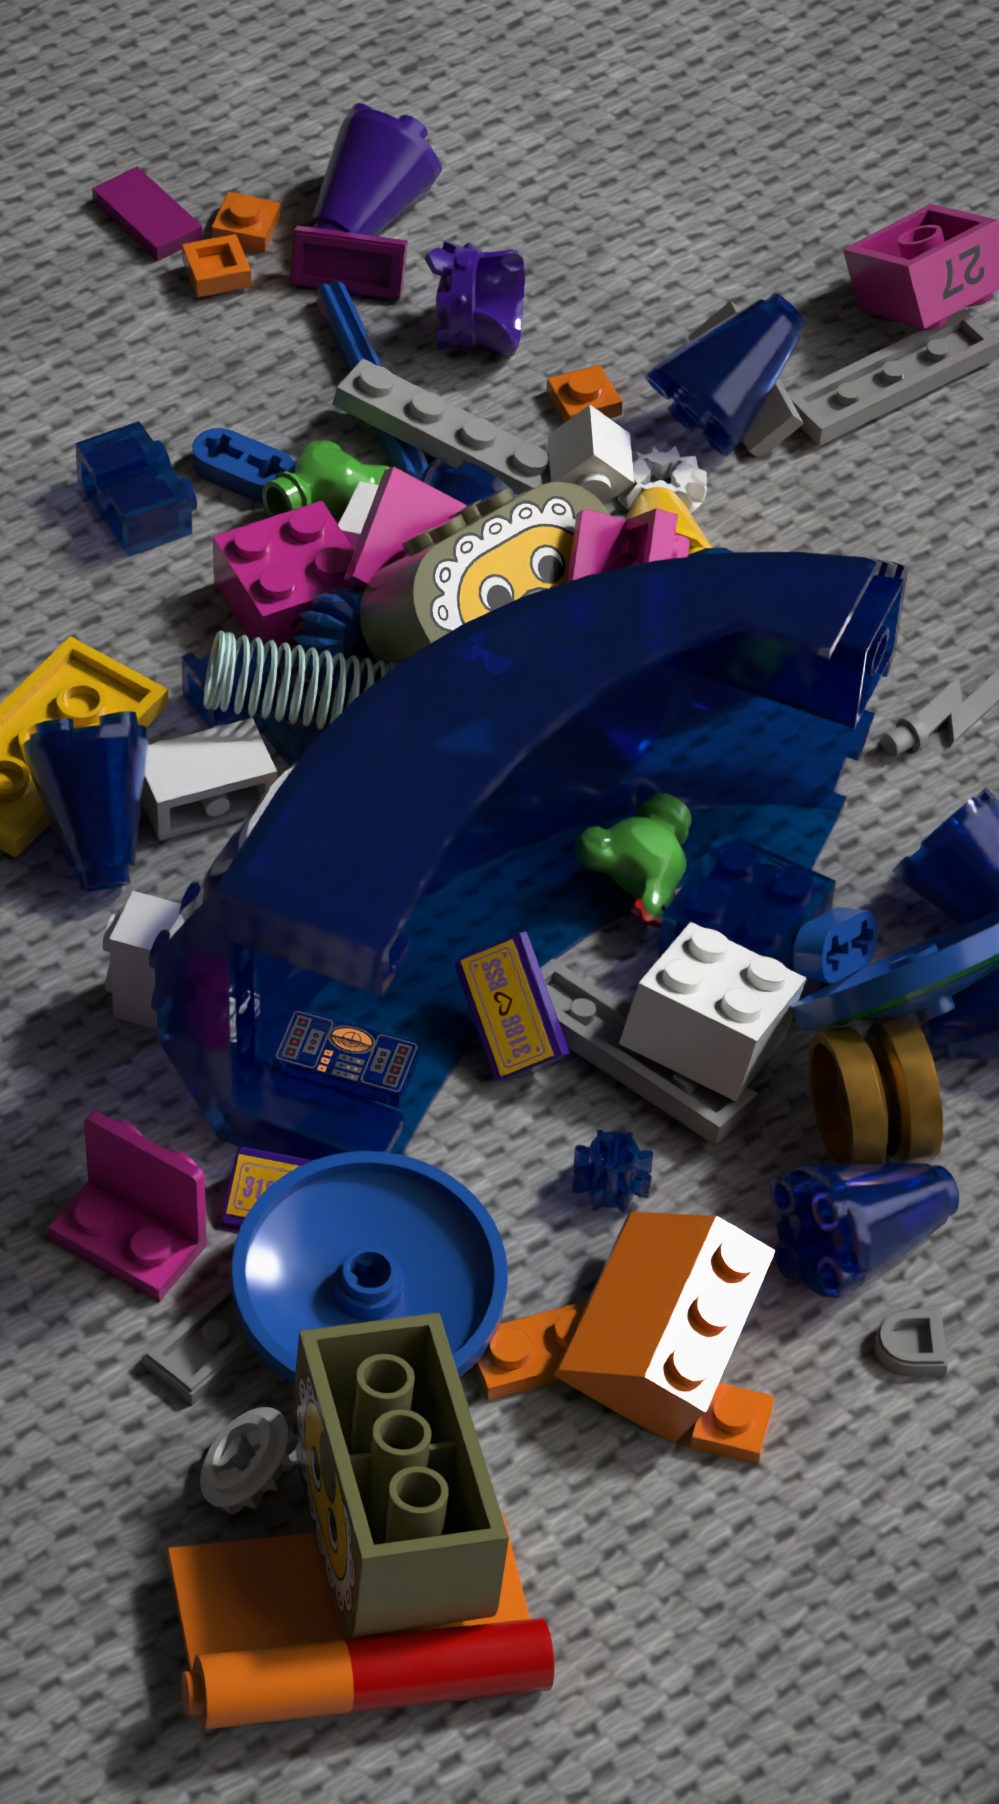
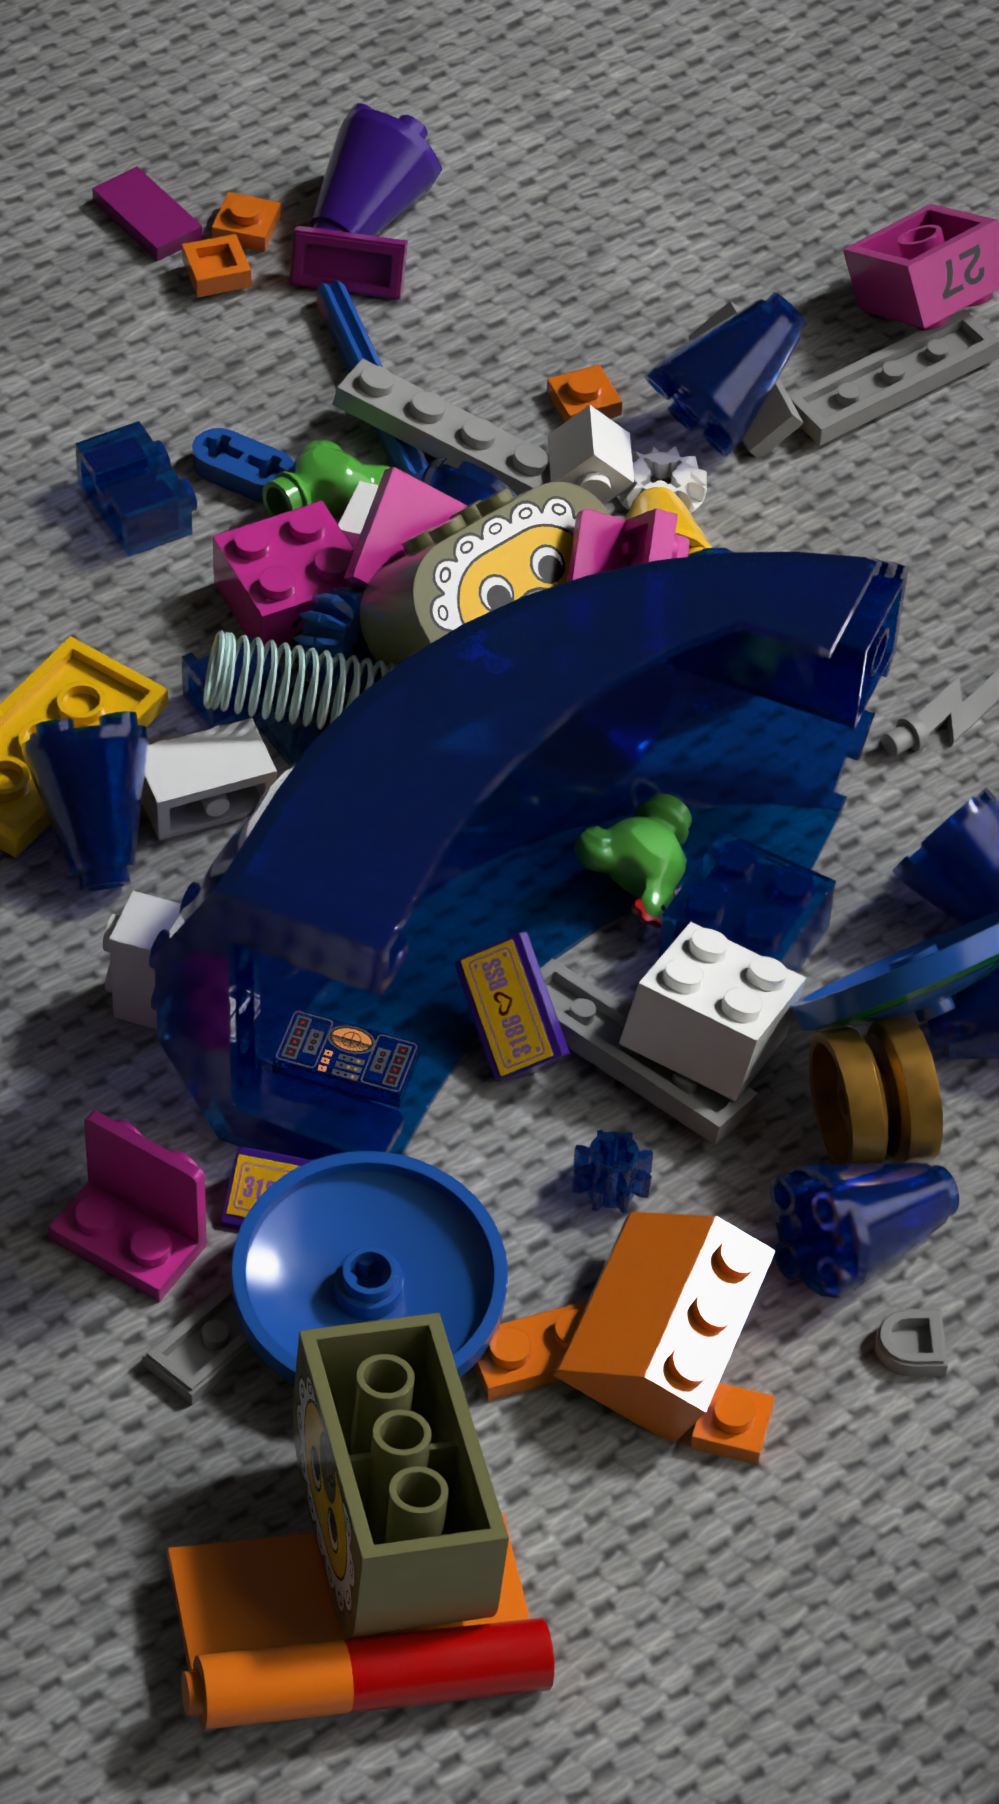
(235, 1472): white gear -> none
(478, 297): dark purple hair -> none
(835, 944): blue beam -> none

